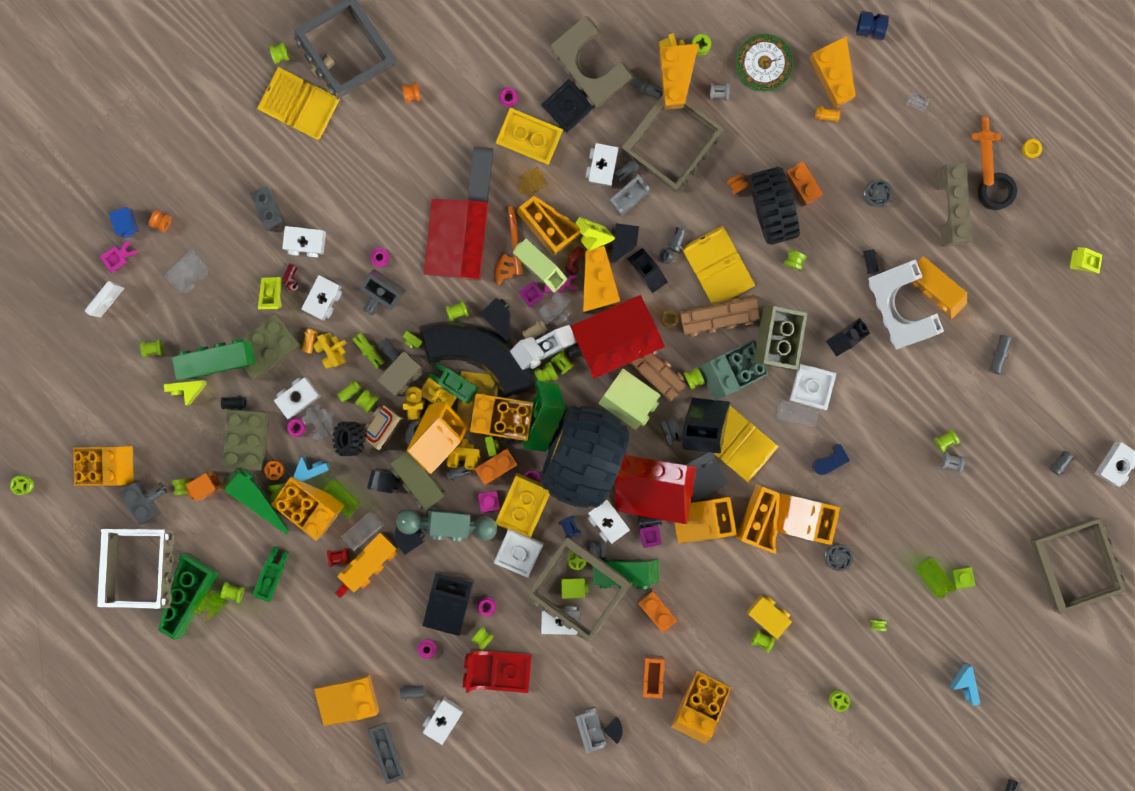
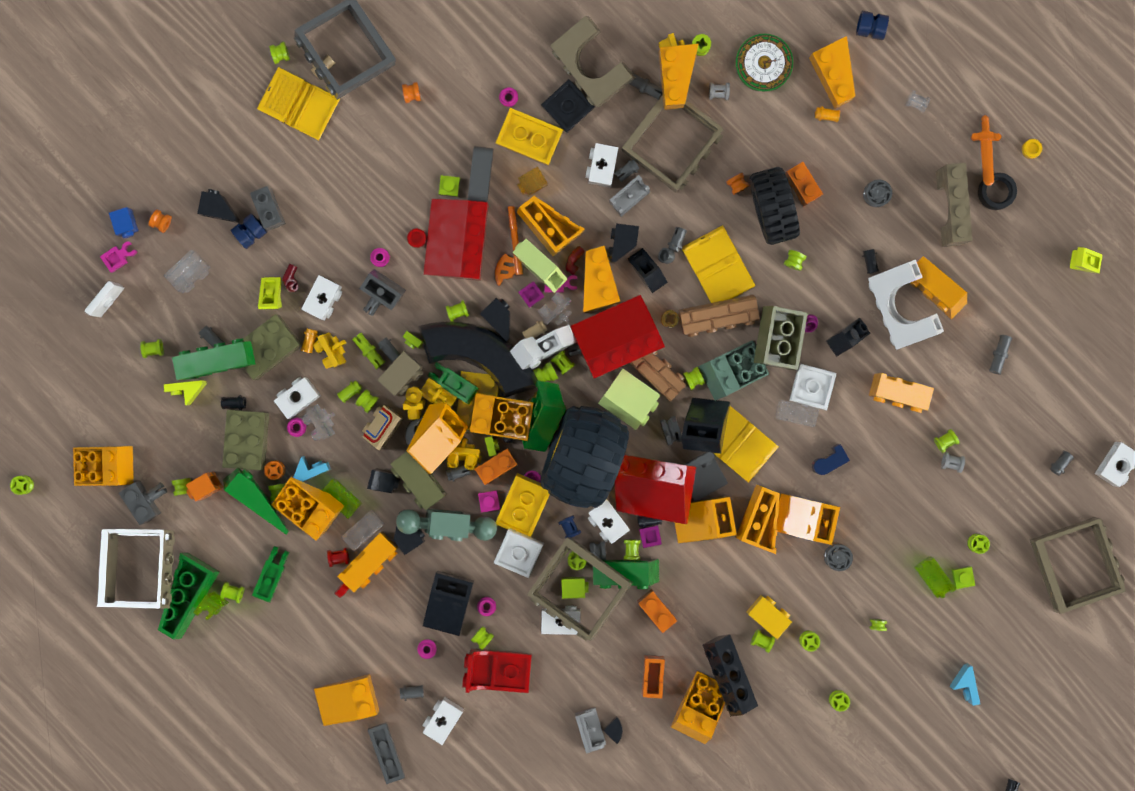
(210, 336): none -> dark grey pin
(216, 207): none -> black slope
(248, 231): none -> dark blue wheel
(315, 240): white brick -> none
(348, 439): black tyre -> none
(416, 238): none -> red tile
(449, 186): none -> lime plate
(593, 234): neon yellow slope -> none
(632, 549): none -> lime bush
(730, 675): none -> black brick
(811, 323): none -> magenta plate
(812, 643): none -> lime wheel
(901, 392): none -> light orange wedge
(981, 546): none -> lime wheel

